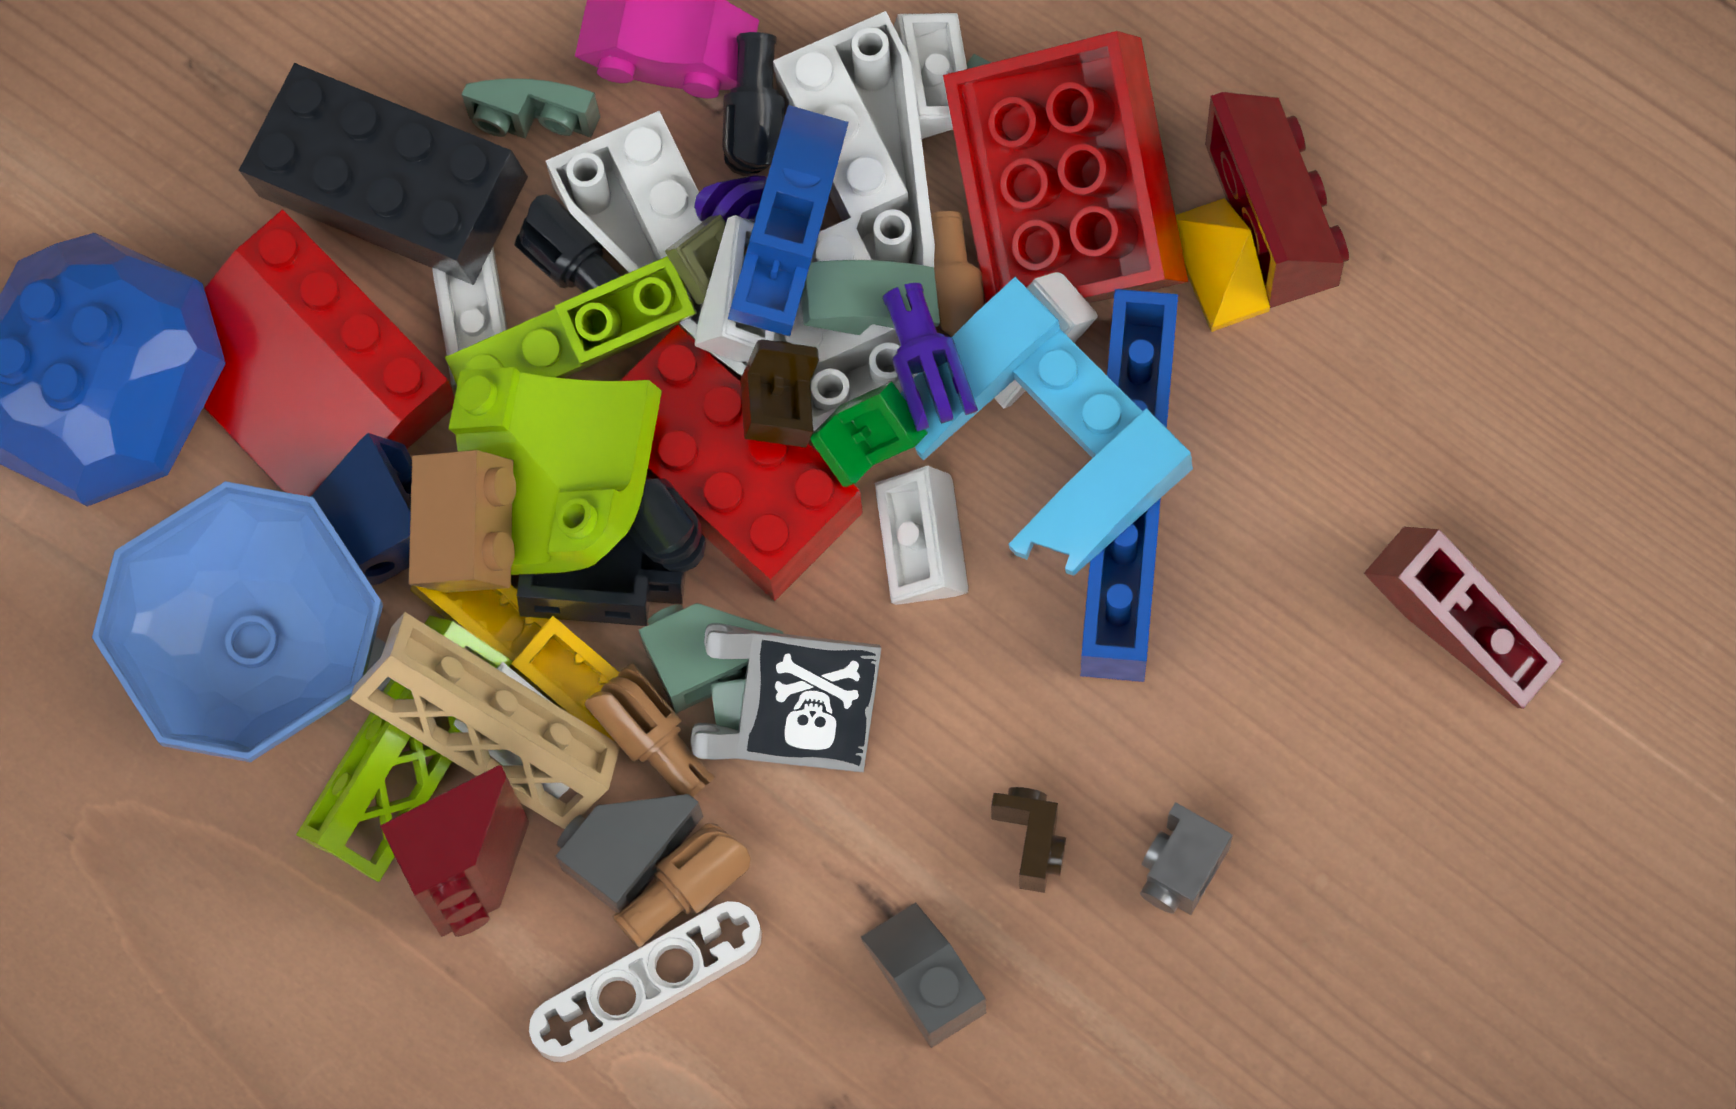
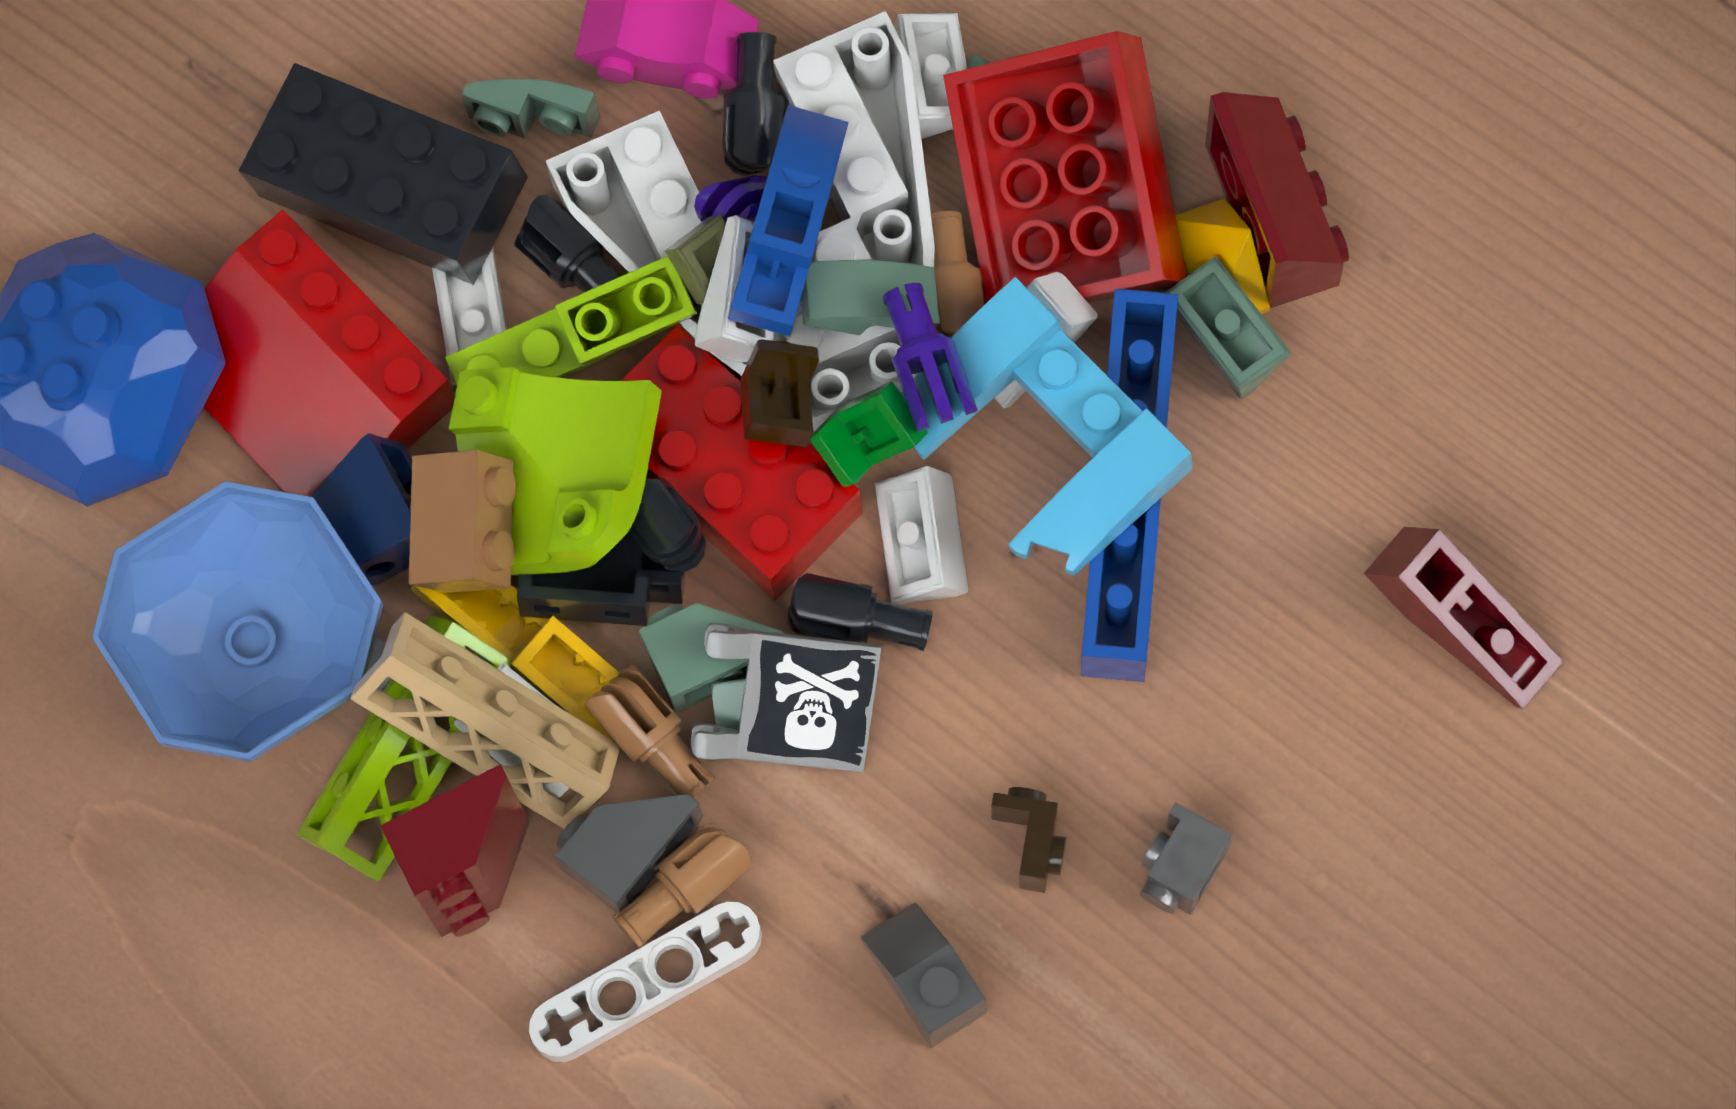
(852, 613): none -> black arm
(1228, 327): none -> sand green slope

